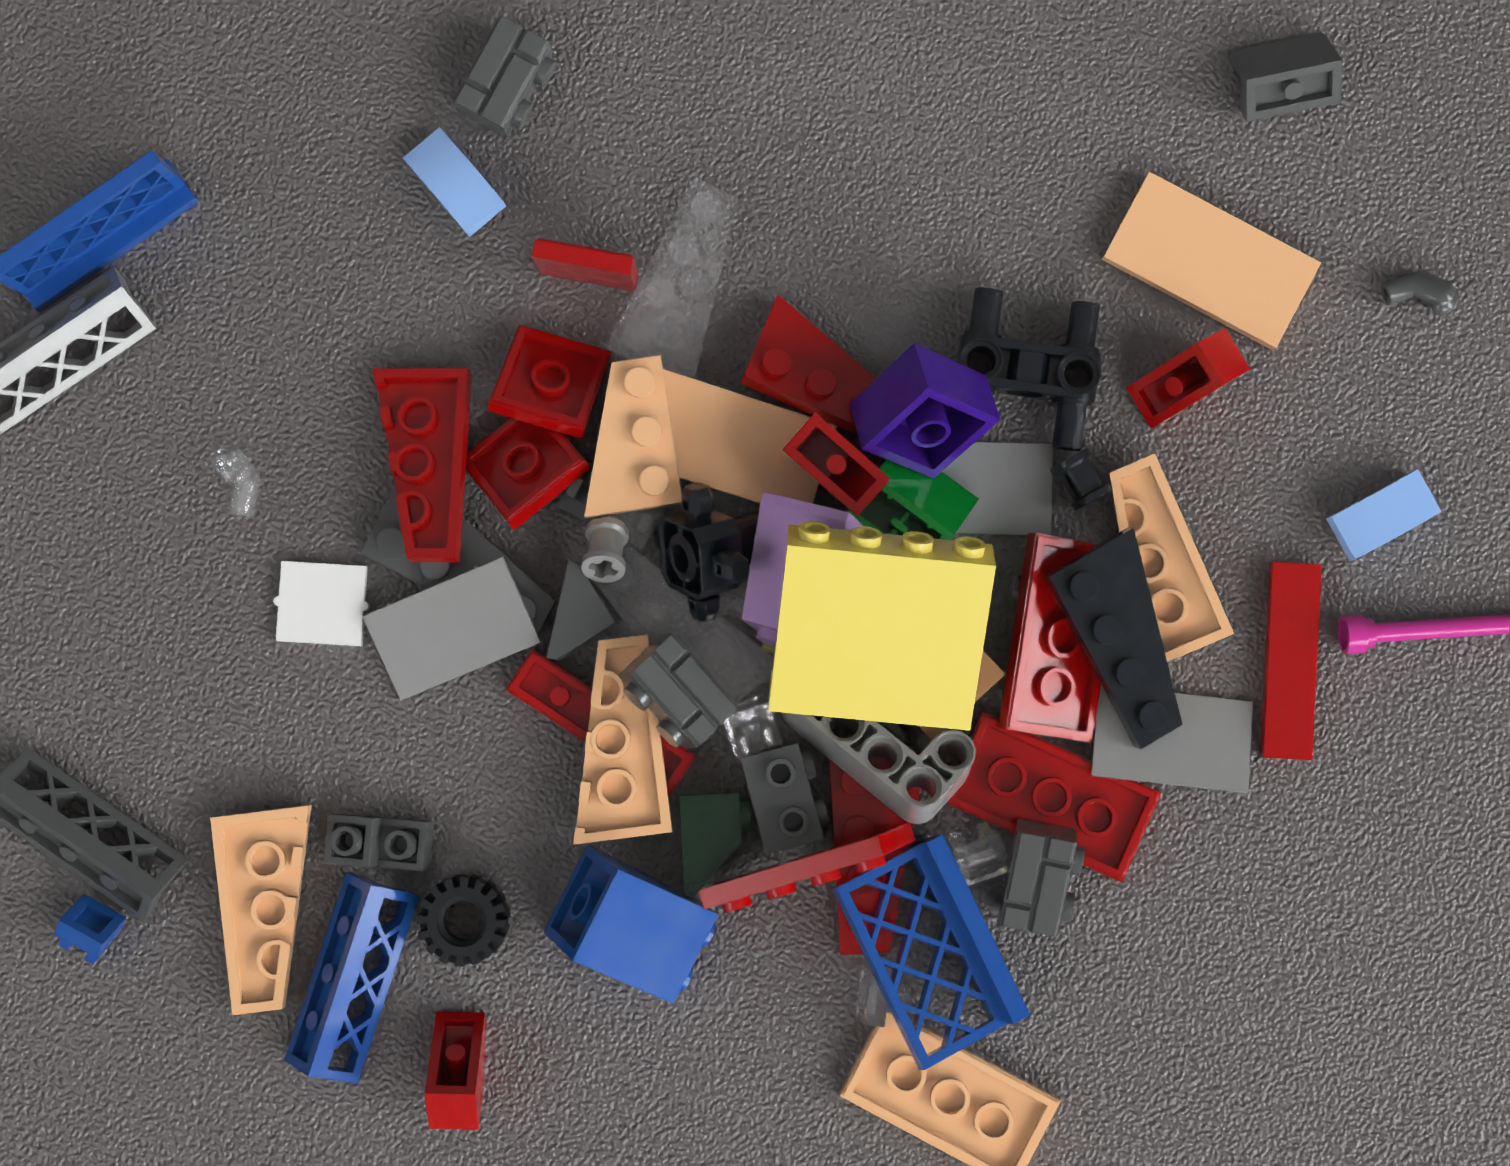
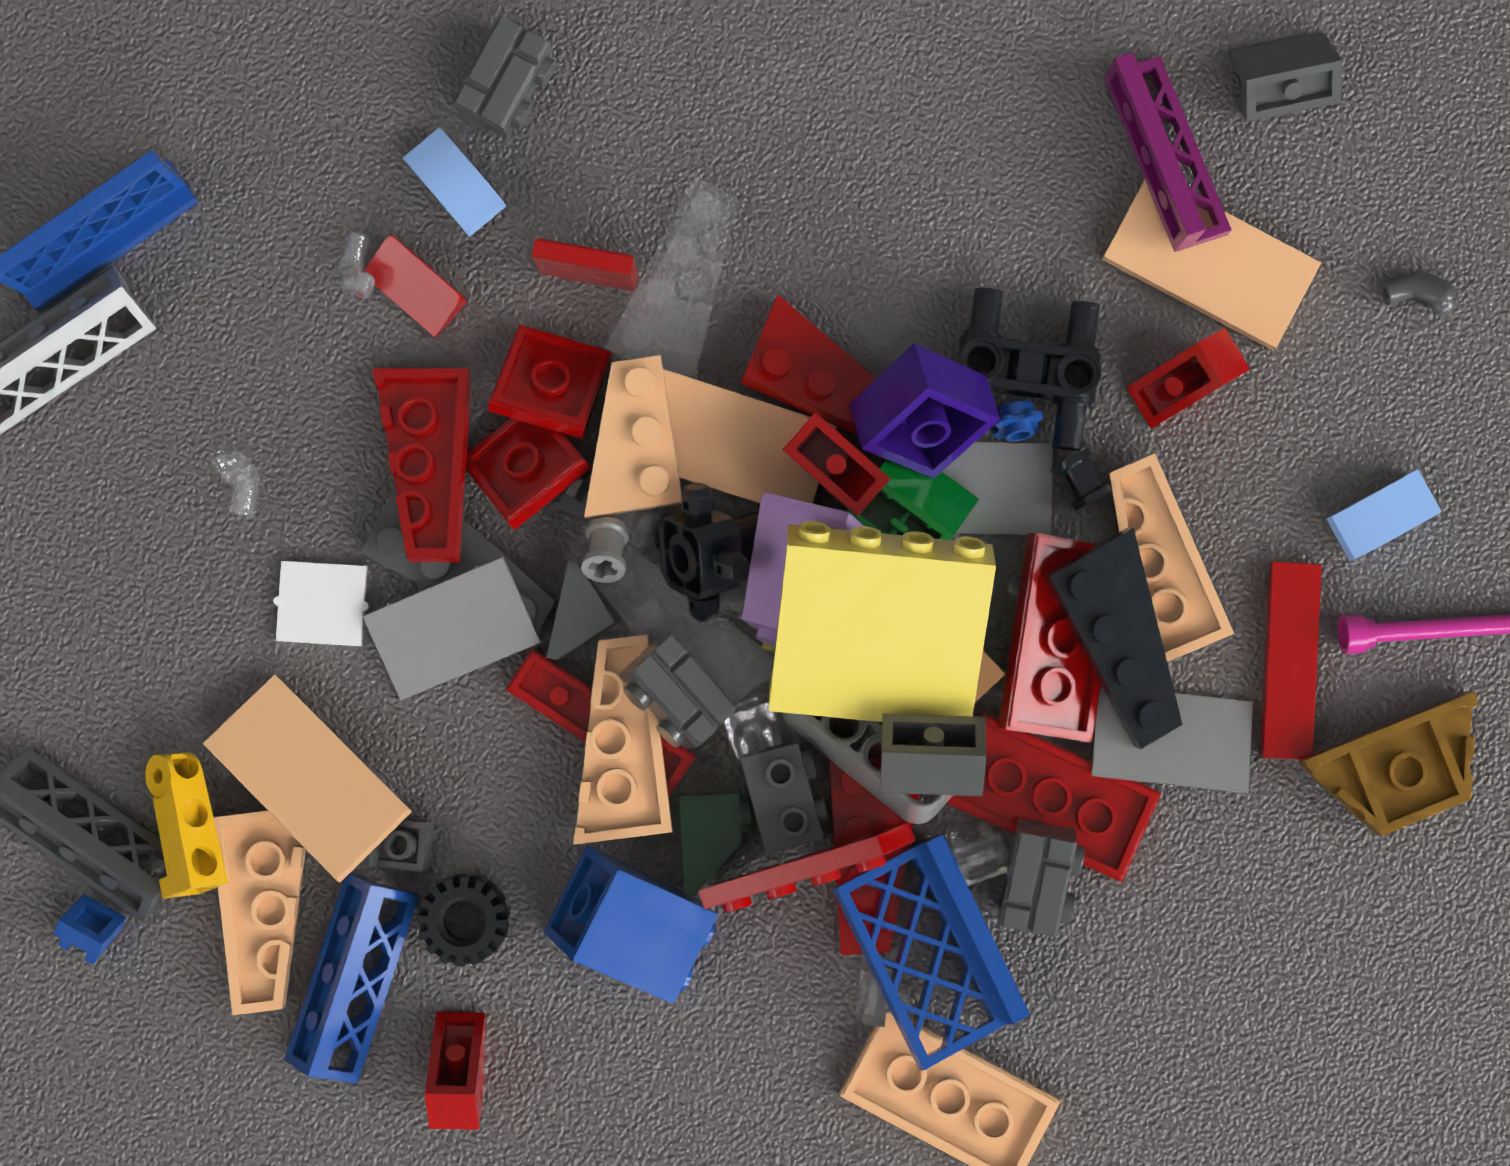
(185, 825): none -> yellow leg
(307, 778): none -> light nougat tile
(351, 264): none -> clear arm
(414, 286): none -> slope
(933, 754): none -> dark grey brick
(1017, 421): none -> blue plate
(1159, 158): none -> magenta fence
(1402, 767): none -> pearl gold wing

